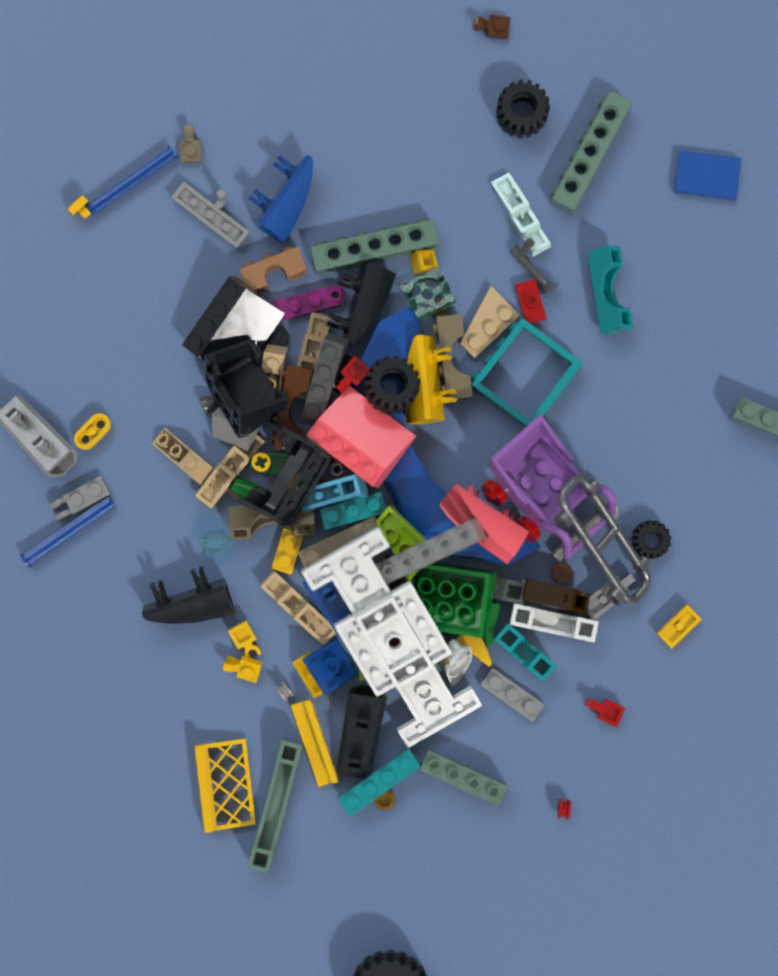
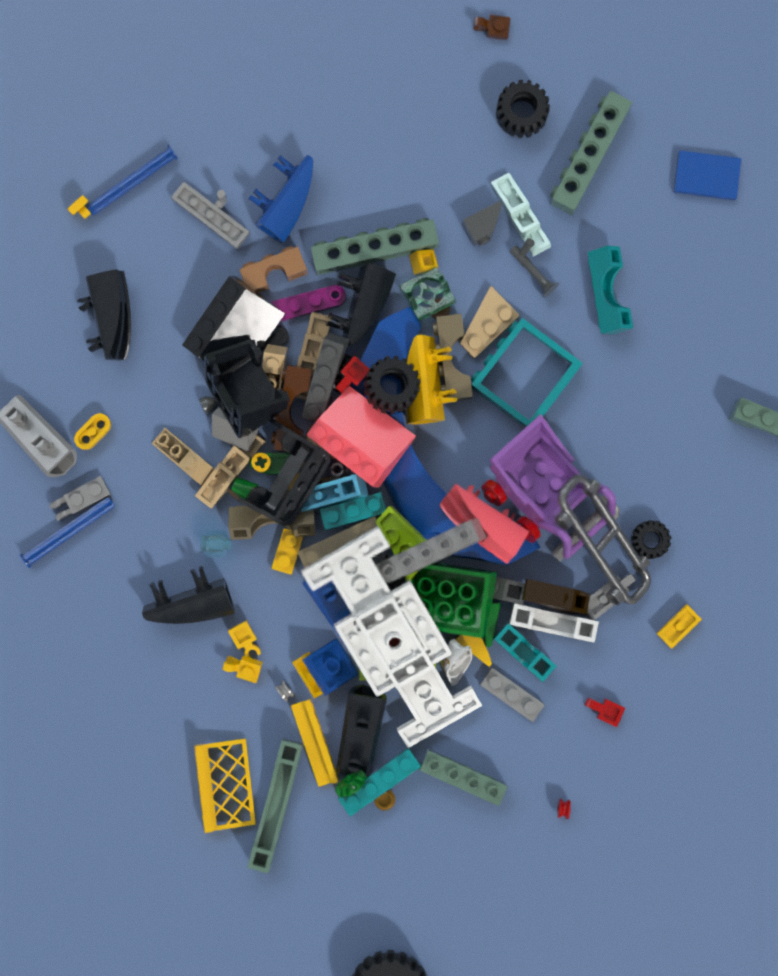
(112, 313): none -> black piece
(190, 149): dark tan plate -> none
(298, 607): tan slope -> none
(350, 784): none -> green gear
(482, 224): none -> dark grey slope
(530, 301): red plate -> none
(561, 572): reddish brown tile -> none

